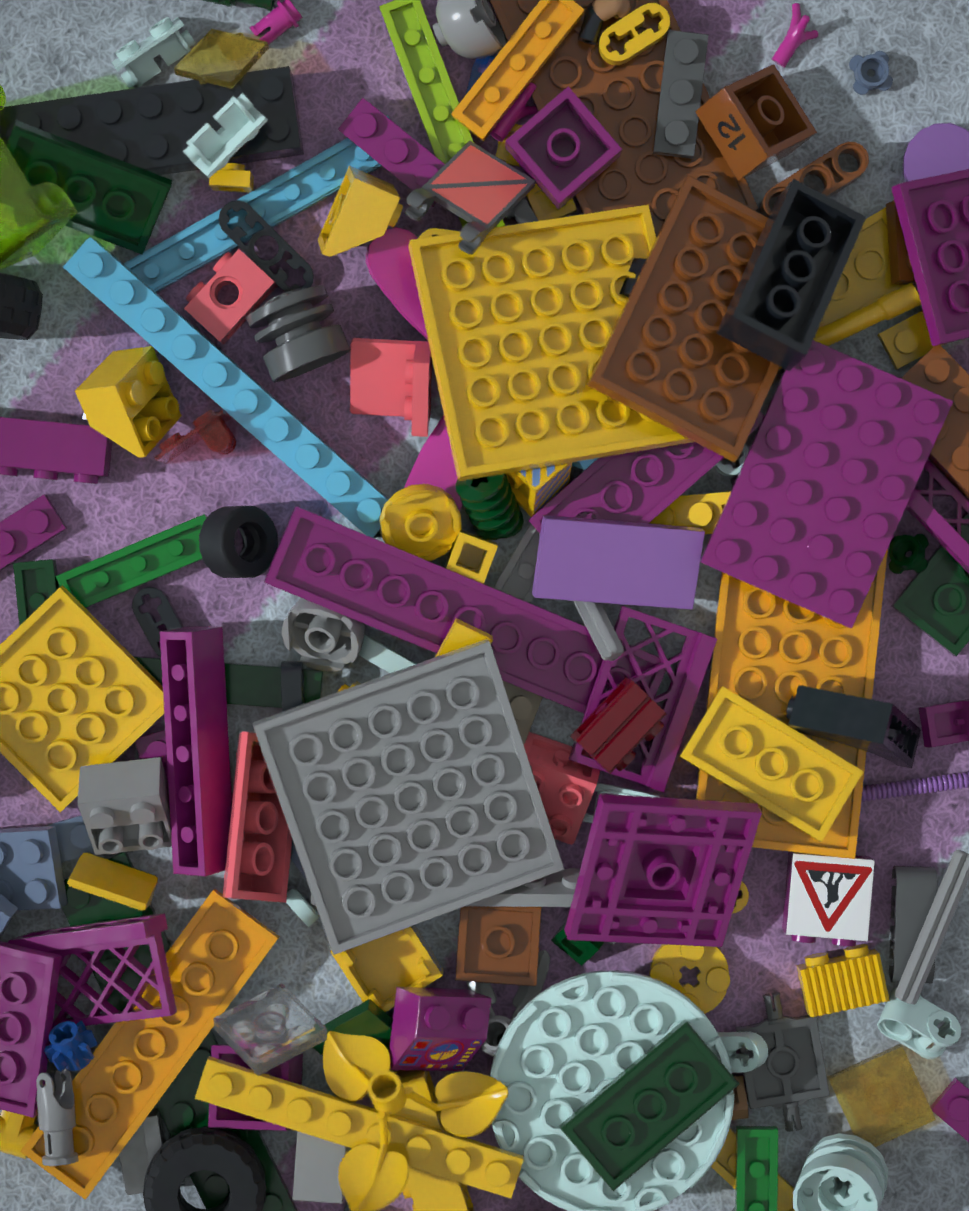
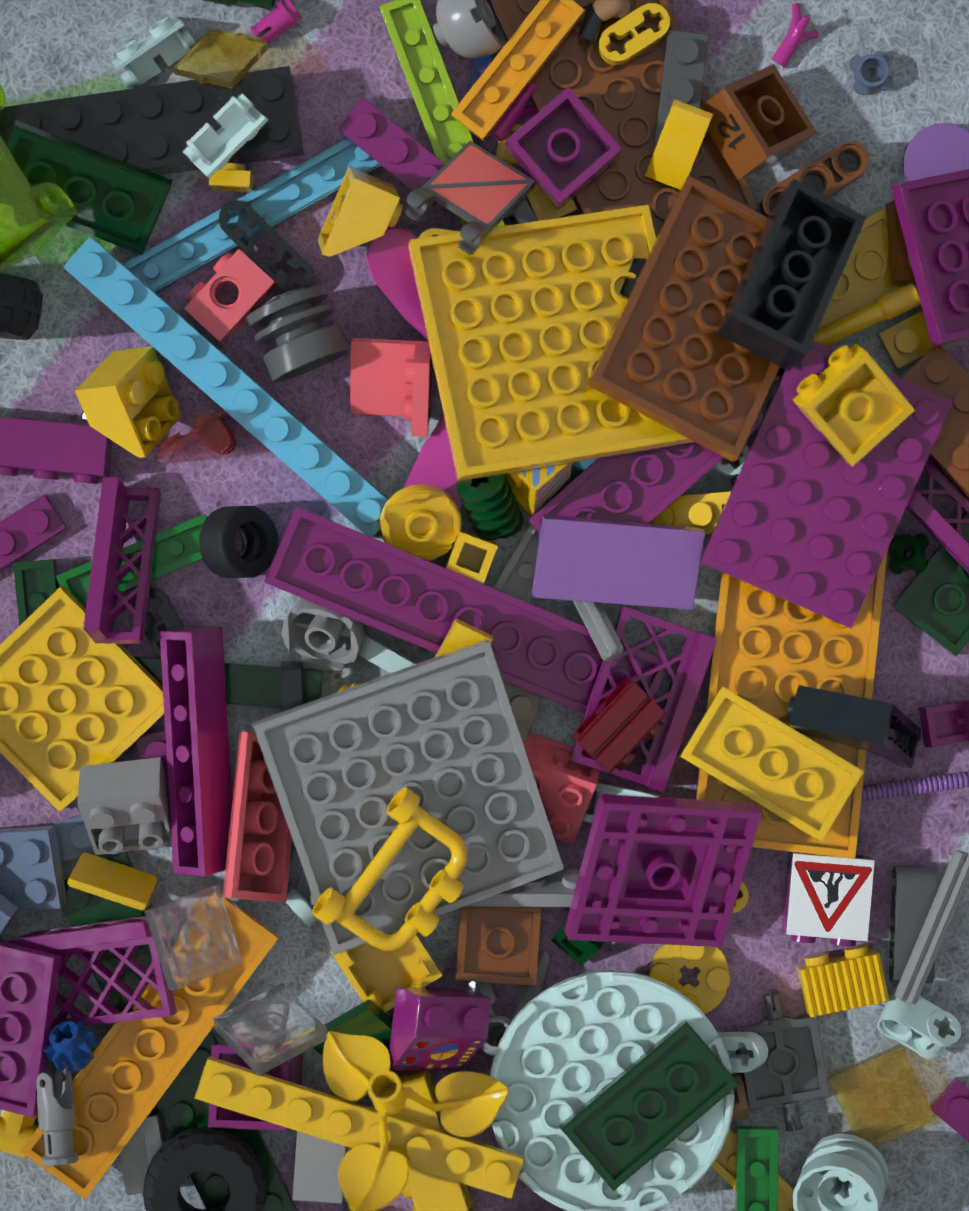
(107, 560): none -> magenta fence
(193, 937): none -> clear plate
(420, 917): none -> yellow bar
(678, 144): none -> yellow slope
(852, 403): none -> yellow plate

